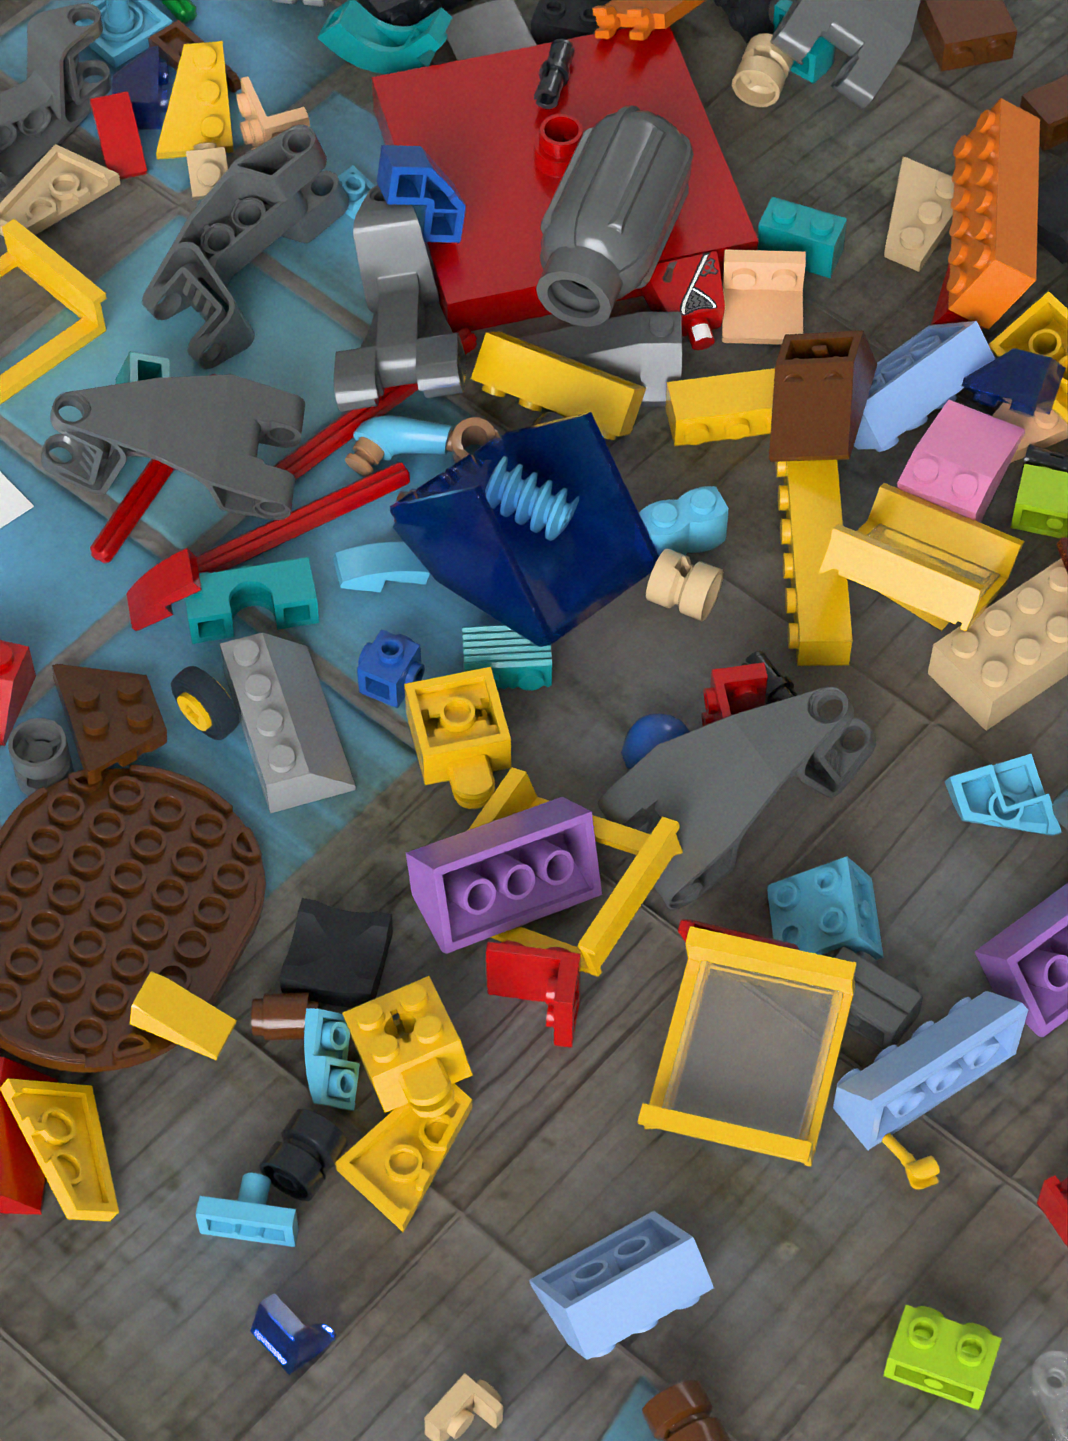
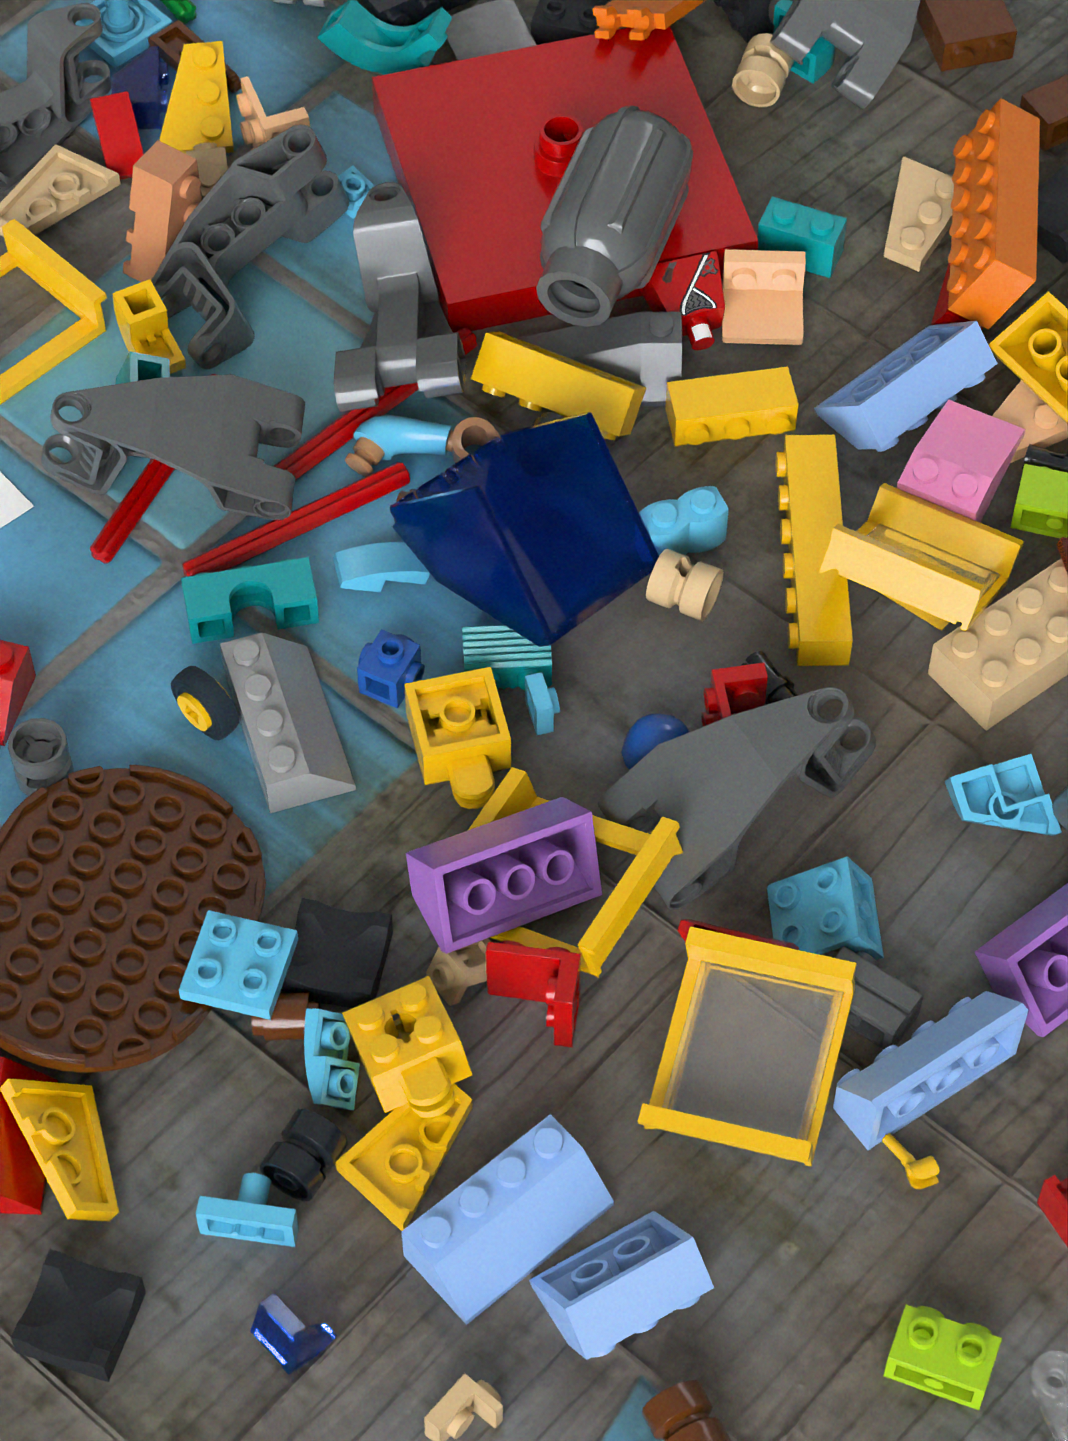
(79, 1316): none -> black brick
(109, 716): reddish brown wing -> none
(145, 323): none -> yellow brick
(160, 587): red slope -> none
(163, 197): none -> nougat wedge
(180, 1016): yellow slope -> none
(238, 964): none -> medium azure plate
(414, 179): blue brick -> none
(458, 970): none -> tan bracket
(506, 1219): none -> light blue slope
(529, 500): medium azure piece -> none
(541, 703): none -> medium azure plate
(554, 73): black pin -> none
(820, 395): reddish brown slope -> none
(1018, 379): clear blue slope -> none

